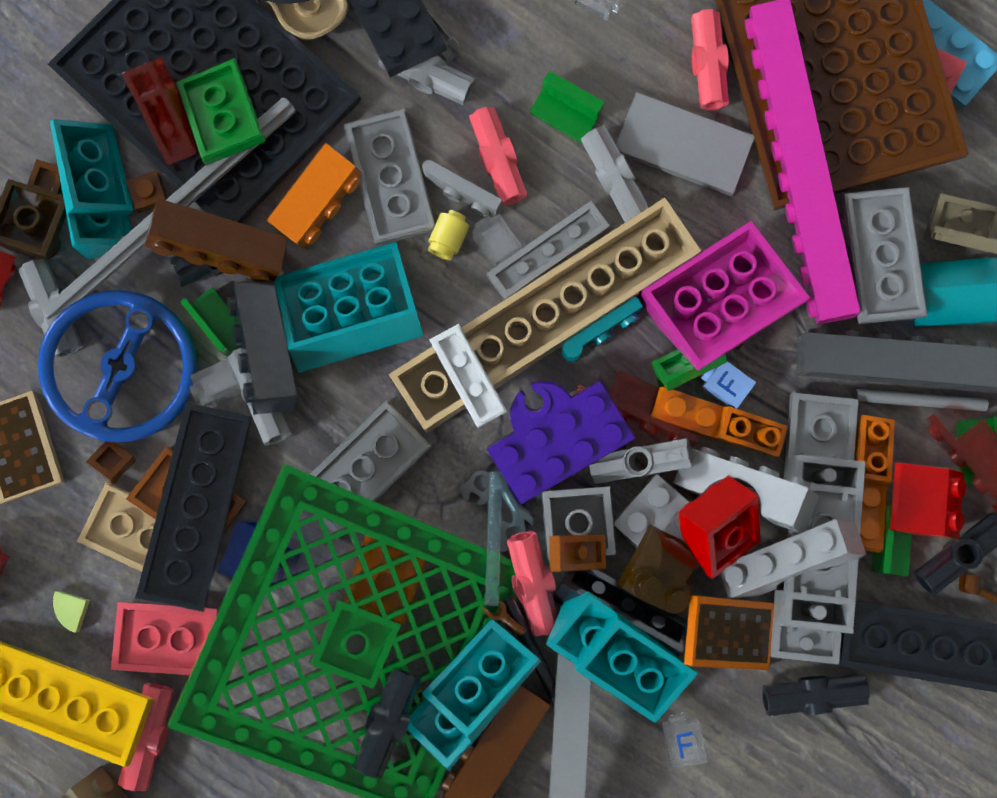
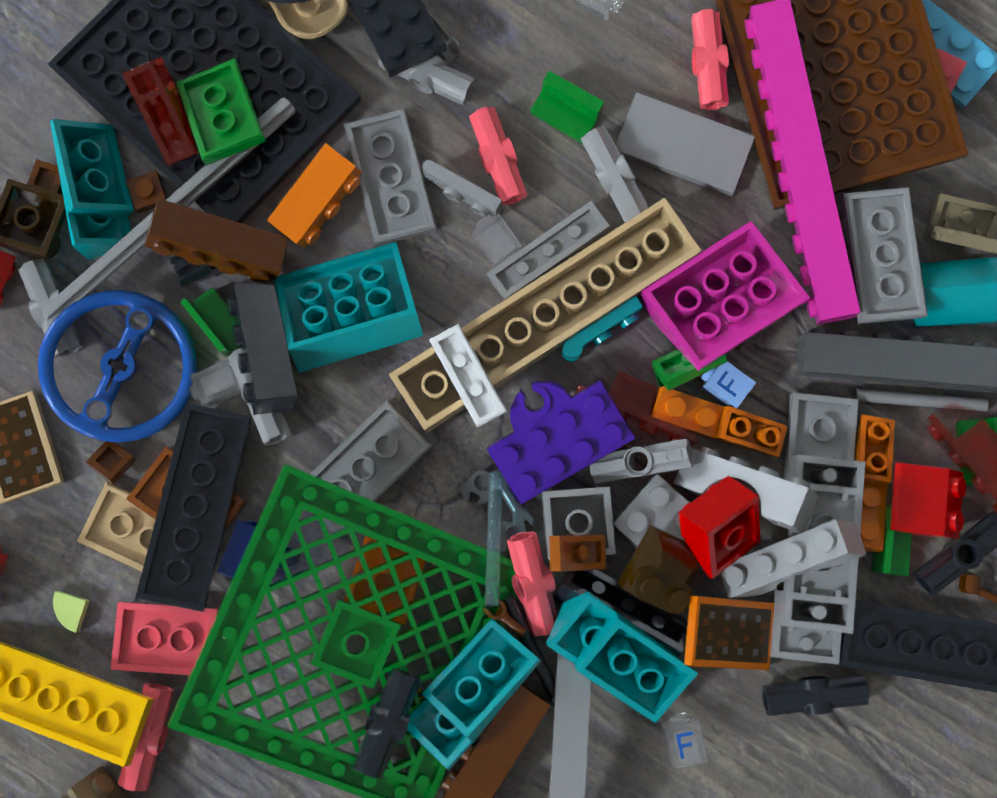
(448, 235): light yellow brick -> none

